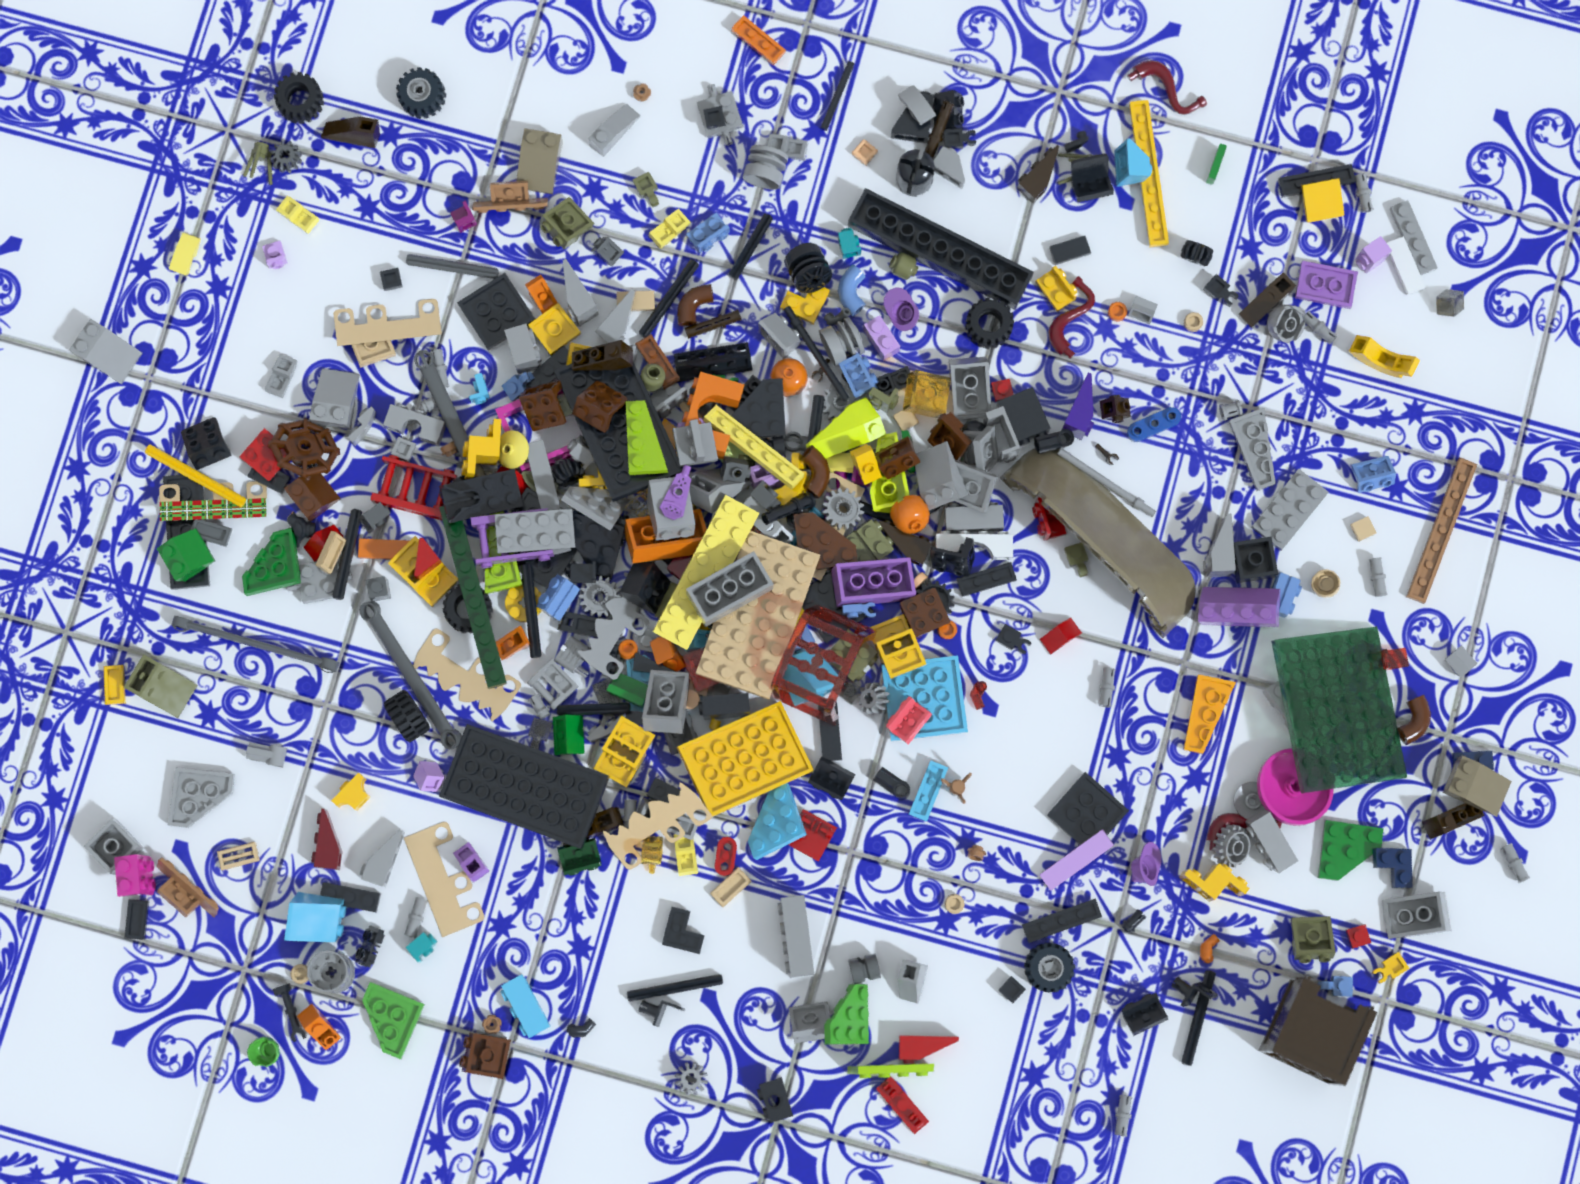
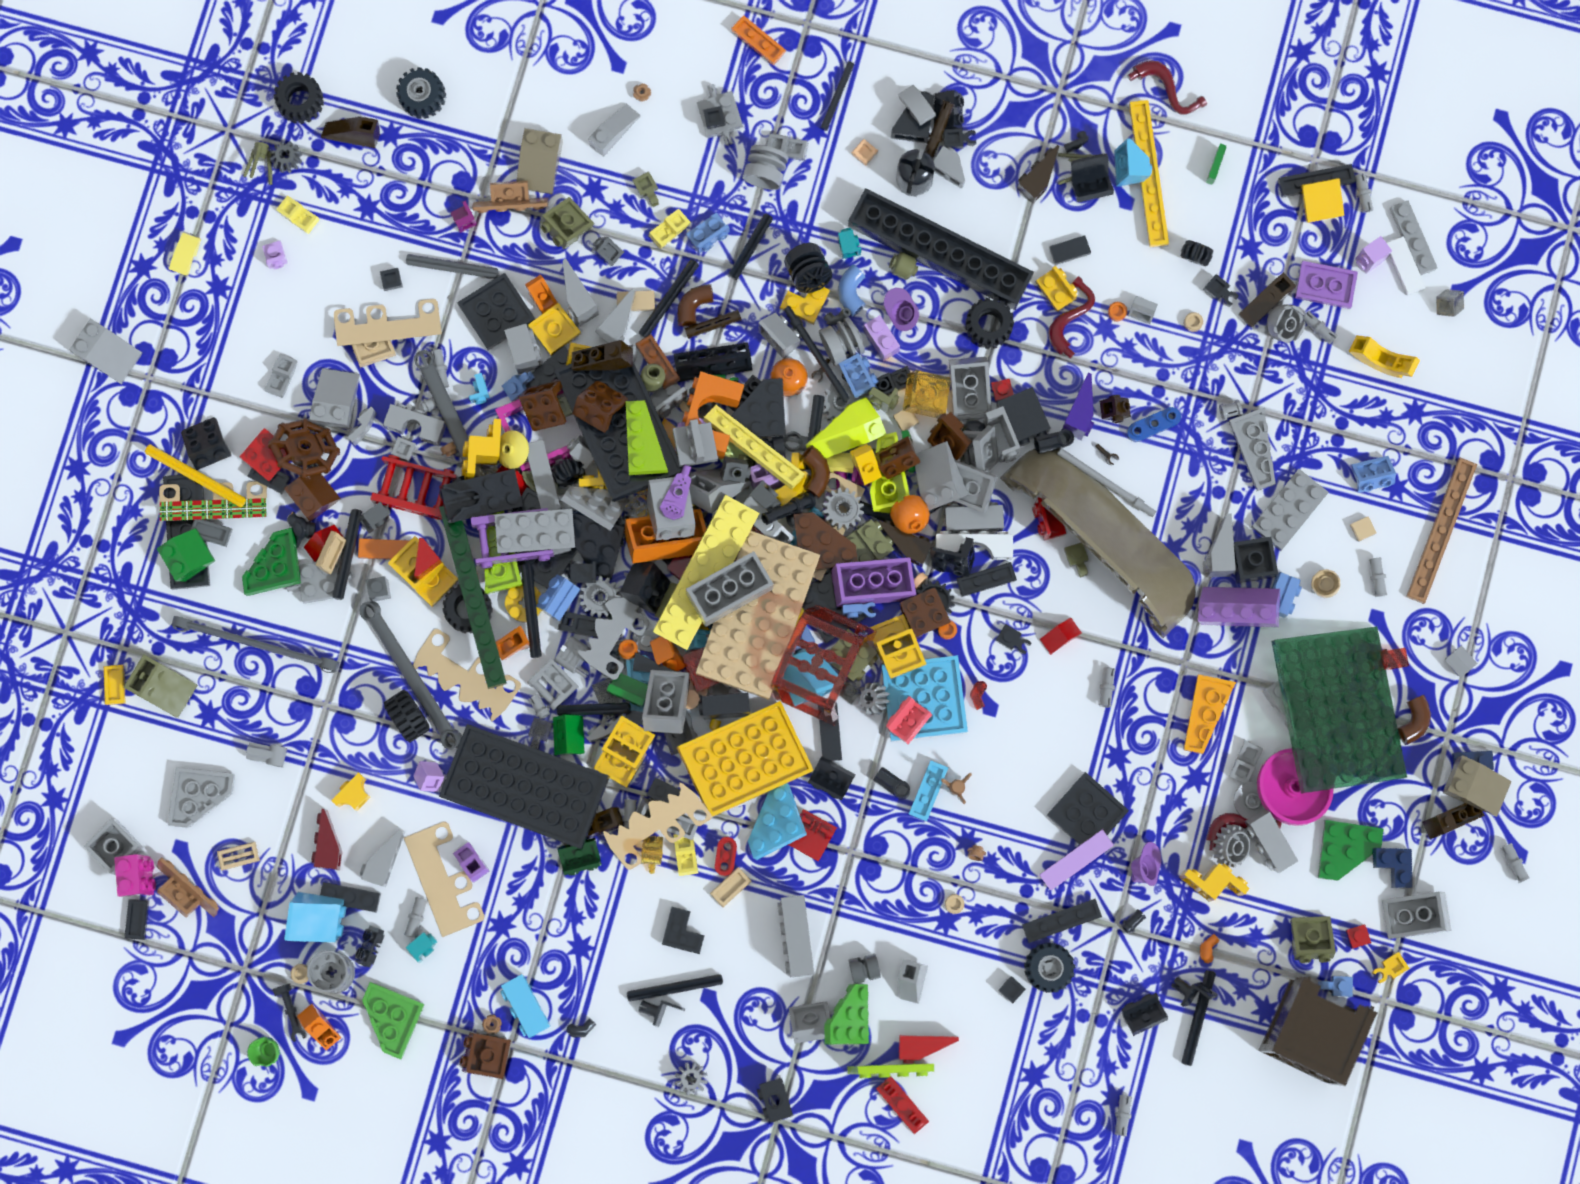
(1246, 762): none -> light grey slope

